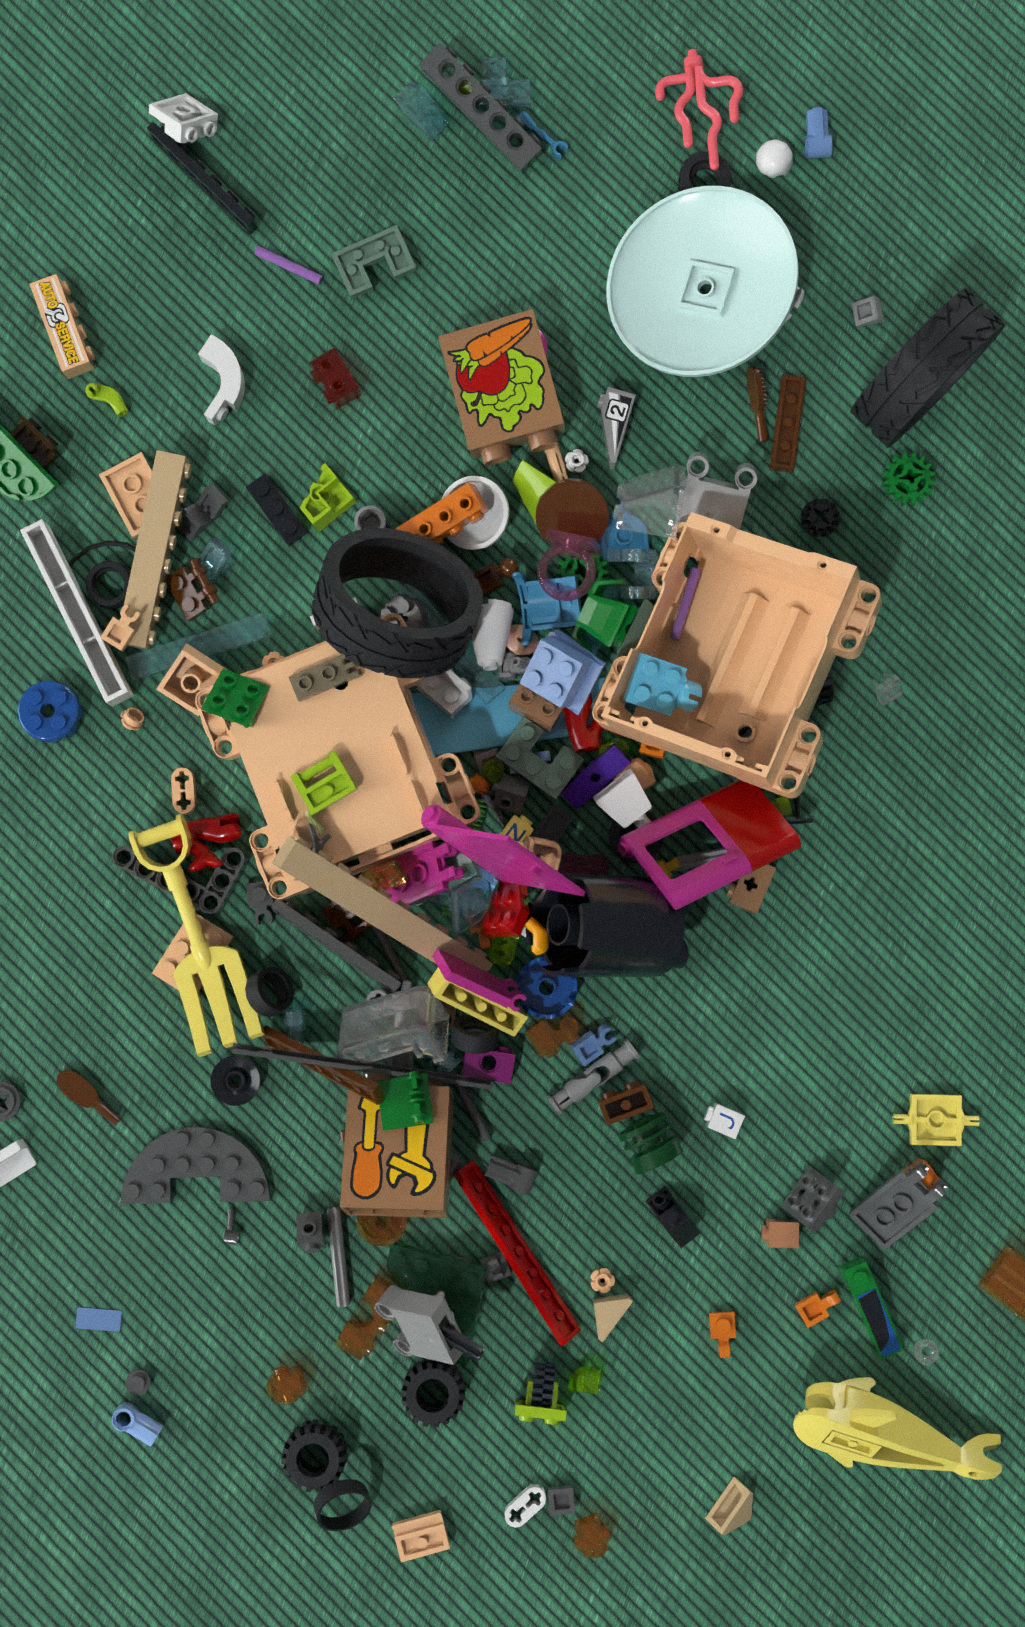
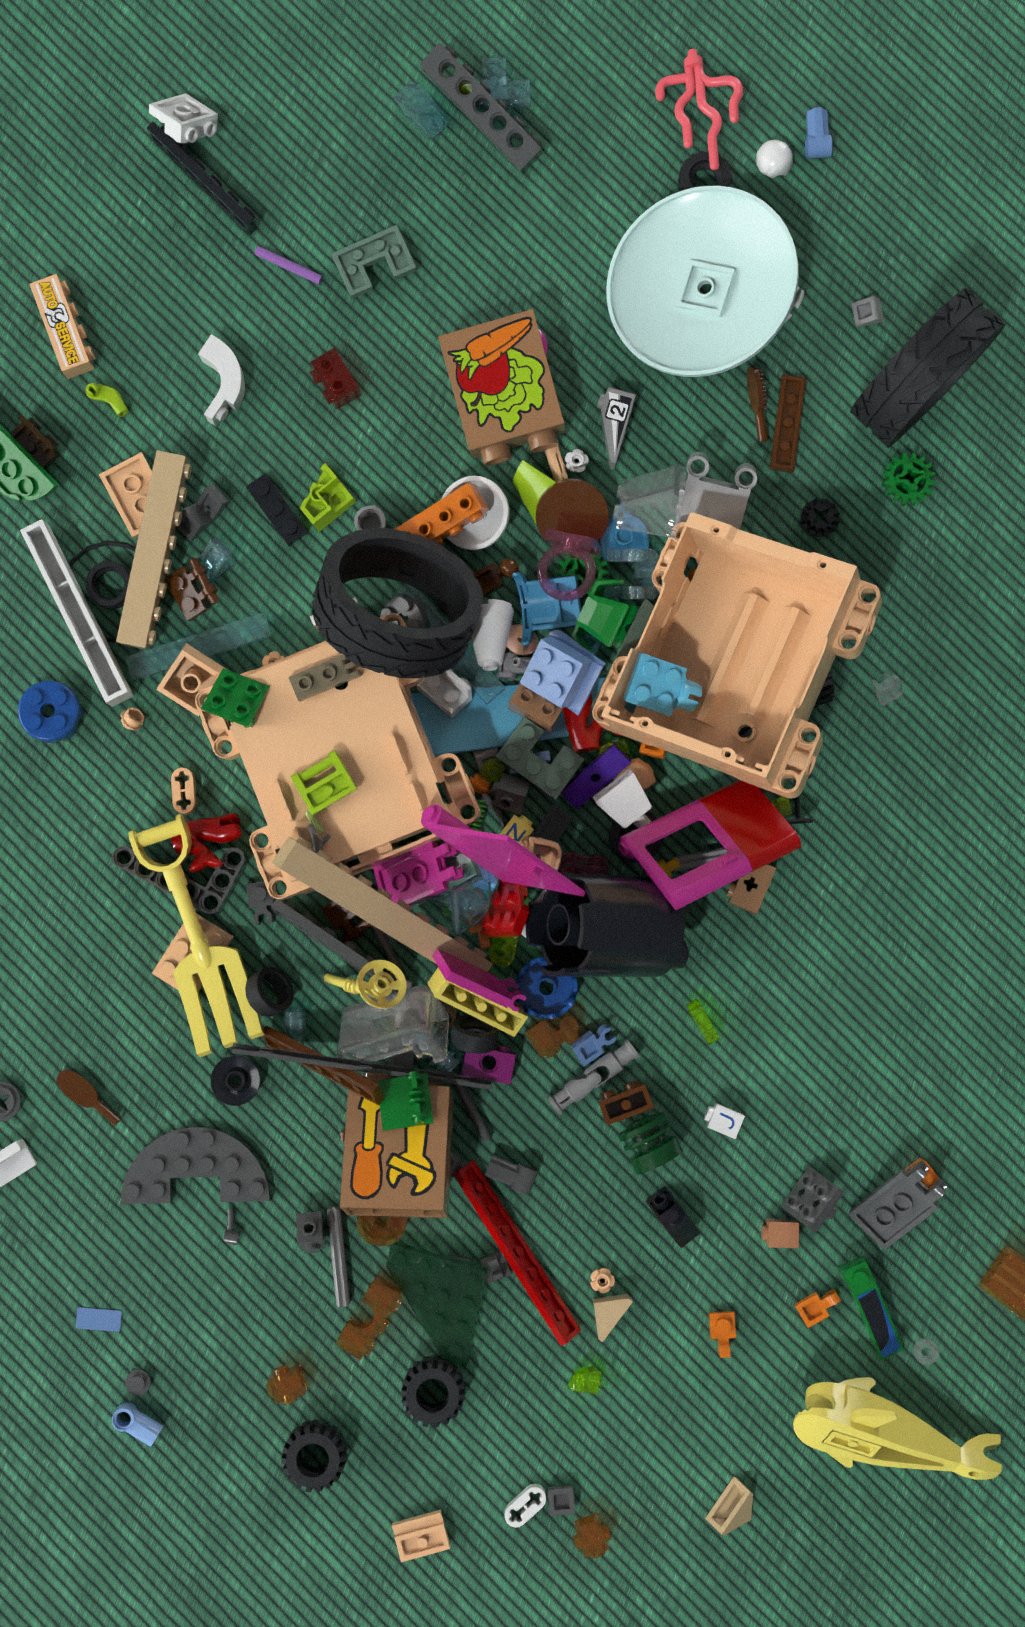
(119, 631): light nougat plate -> none
(346, 1521): black tyre -> none
(377, 987): none -> light yellow dish
(385, 875): clear yellow plate -> none
(426, 1326): light grey piece -> none
(531, 126): dark azure piece -> none
(540, 936): light orange arm -> none
(541, 1397): plate -> none
(685, 604): medium lavender bar -> none
(702, 1022): none -> clear neon green beam
(935, 1119): light yellow plate -> none

